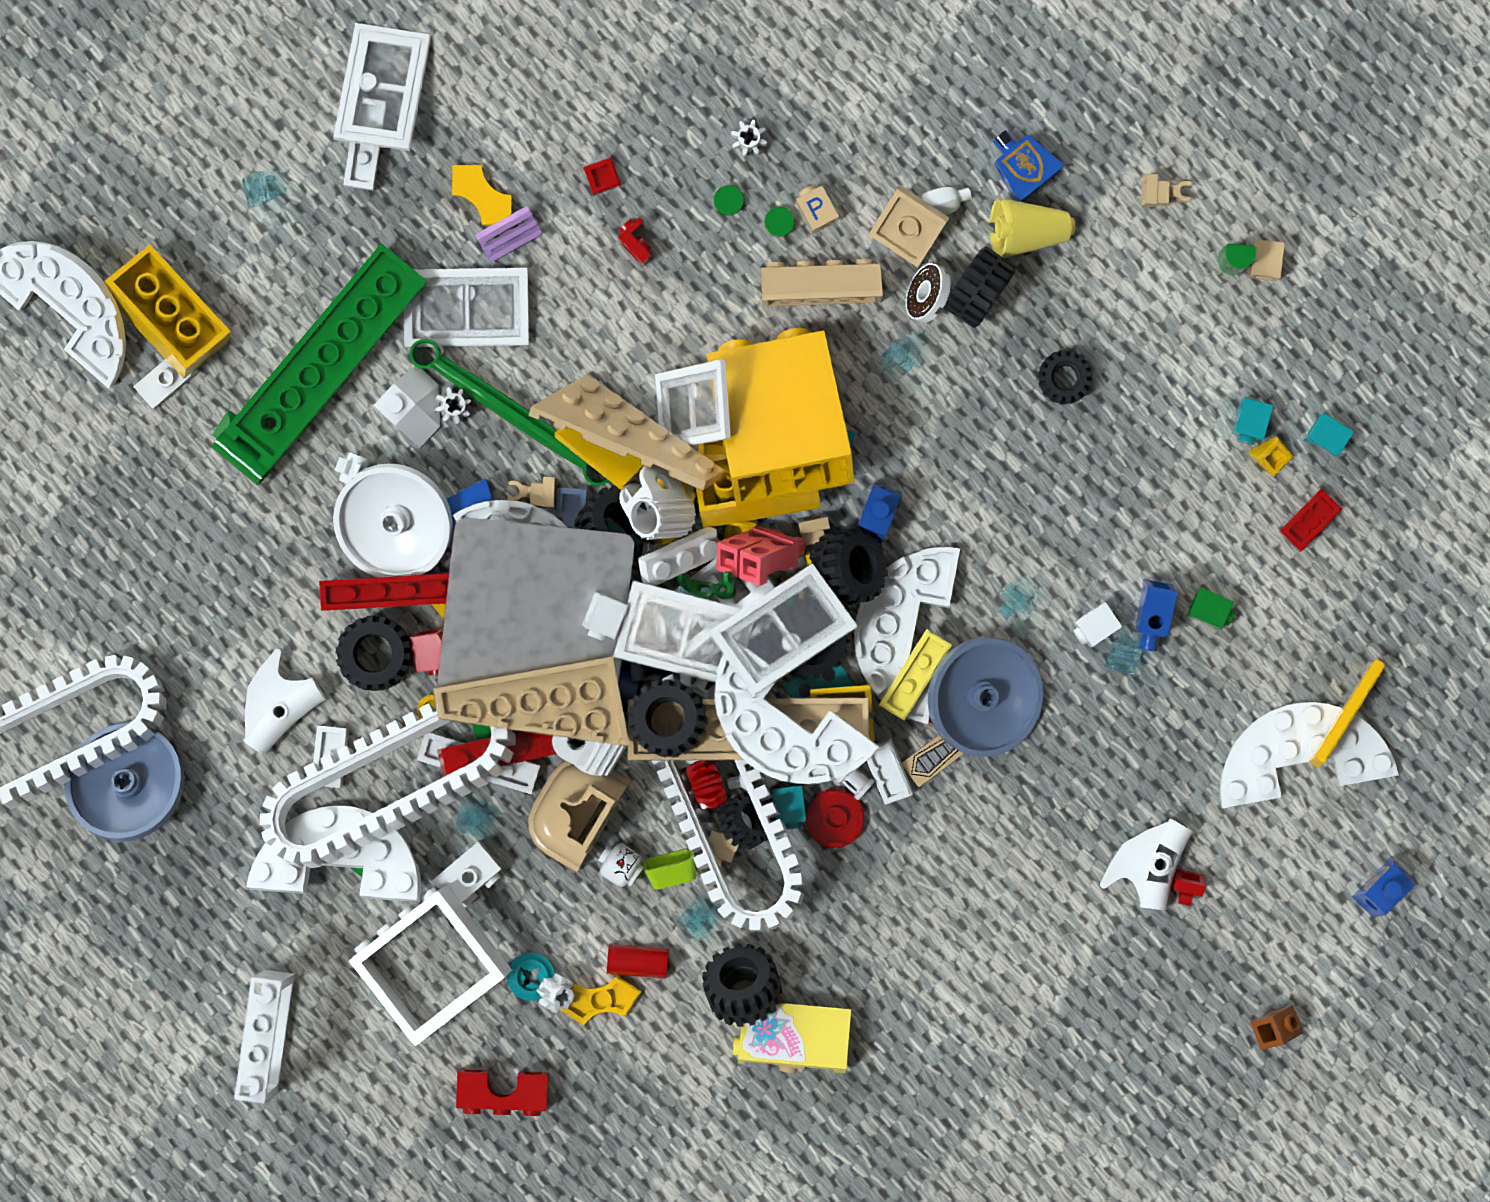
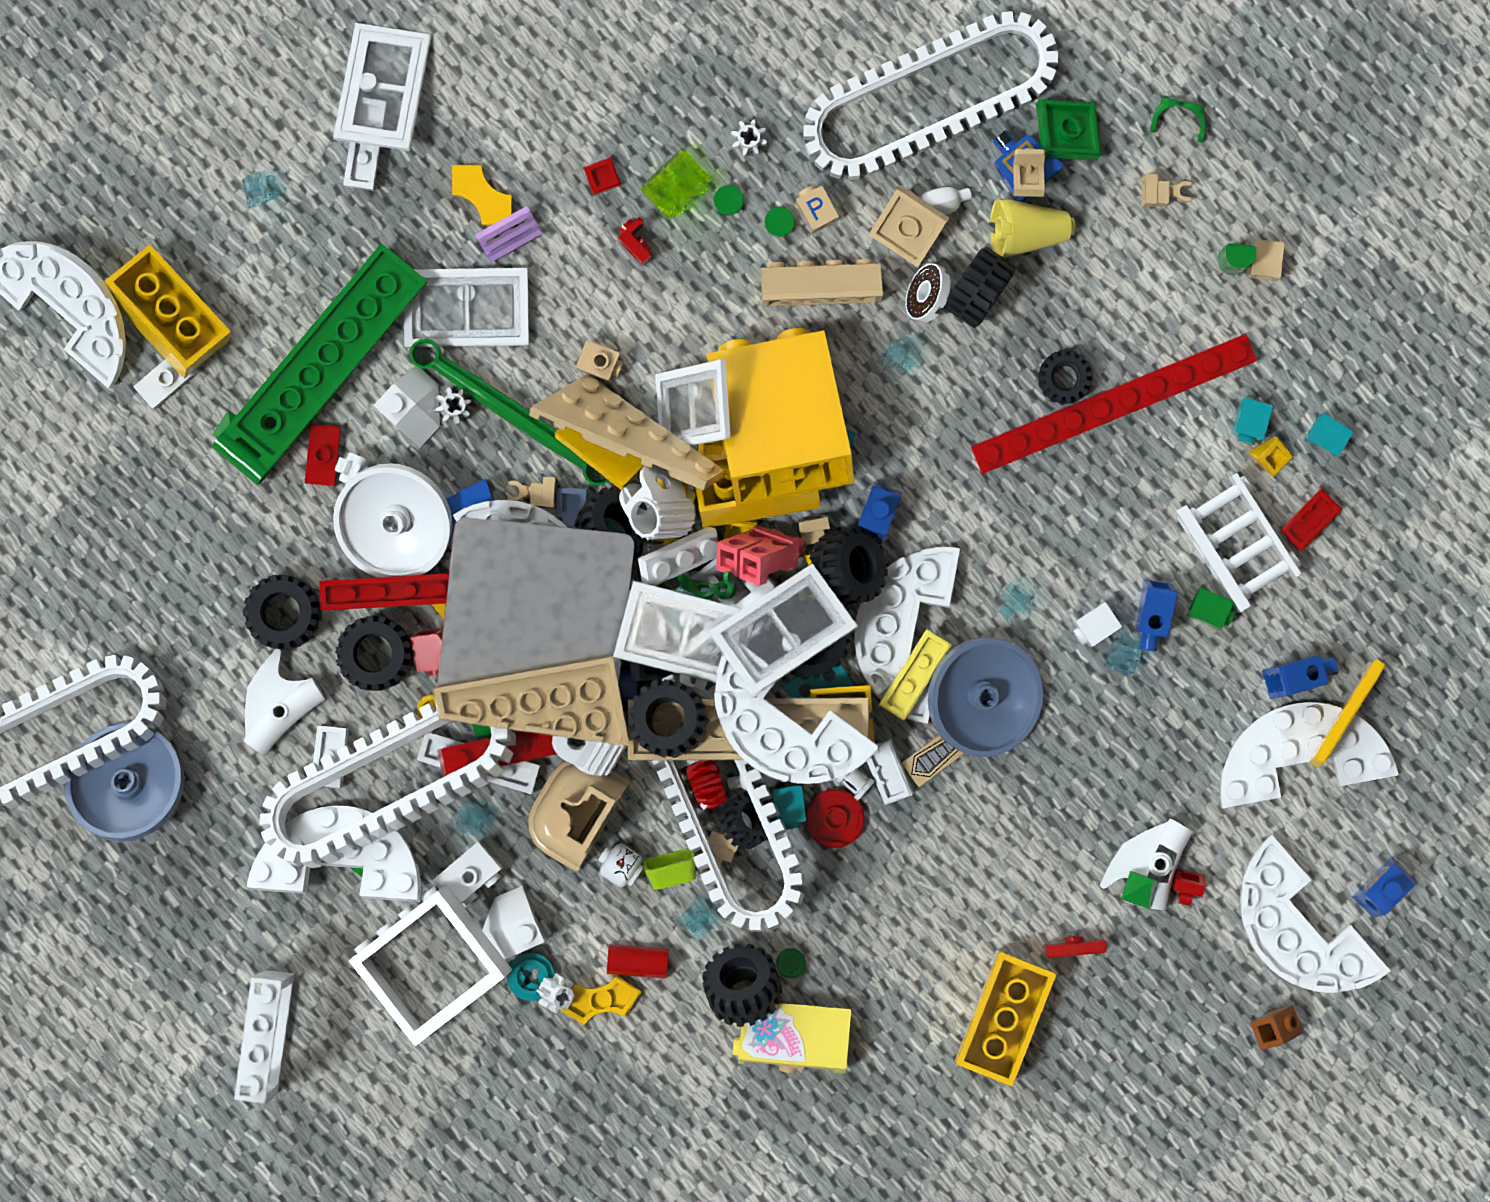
(256, 612): none -> black tyre
(322, 455): none -> red plate
(476, 1093): red arch -> none
(513, 924): none -> white slope
(599, 362): none -> tan brick
(604, 616): white brick -> none
(676, 184): none -> clear neon green bracket
(790, 963): none -> green tile
(924, 60): none -> white piece
(1005, 1018): none -> yellow brick
(1029, 172): none -> tan bracket
(1068, 129): none -> green tile
(1075, 946): none -> red plate
(1113, 404): none -> red plate
(1139, 889): none -> green slope
(1197, 109): none -> green cap
(1207, 544): none -> white fence
(1288, 940): none -> white plate
(1299, 676): none -> blue torso

